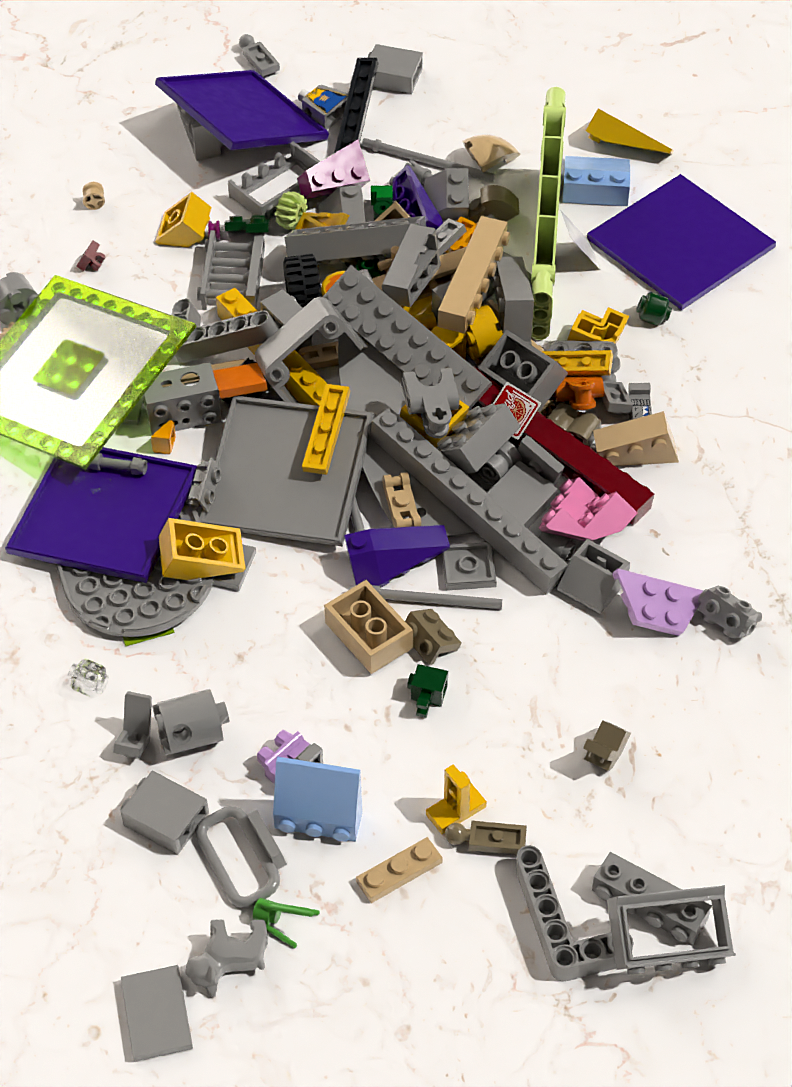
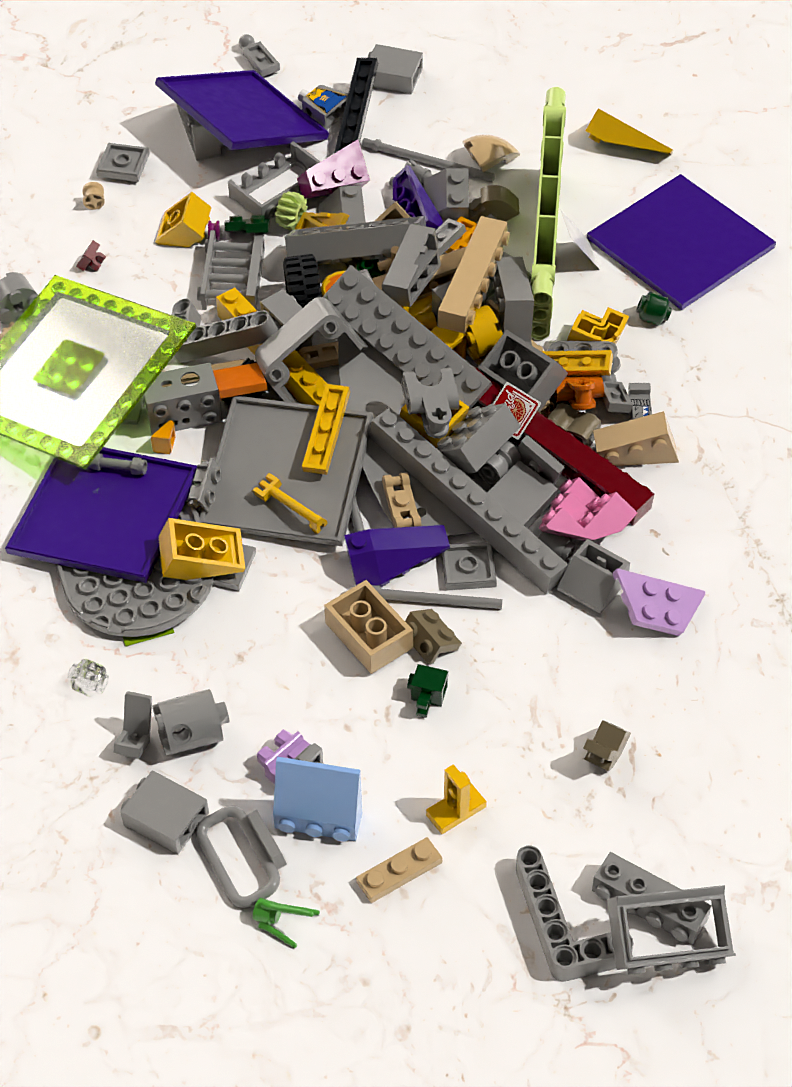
(123, 162): none -> light grey plate
(156, 1013): light grey tile -> none
(227, 955): light grey animal -> none
(273, 490): none -> yellow hinge
(381, 199): leg -> none
(488, 836): dark tan plate -> none
(596, 181): light blue slope -> none
(728, 611): light grey brick -> none

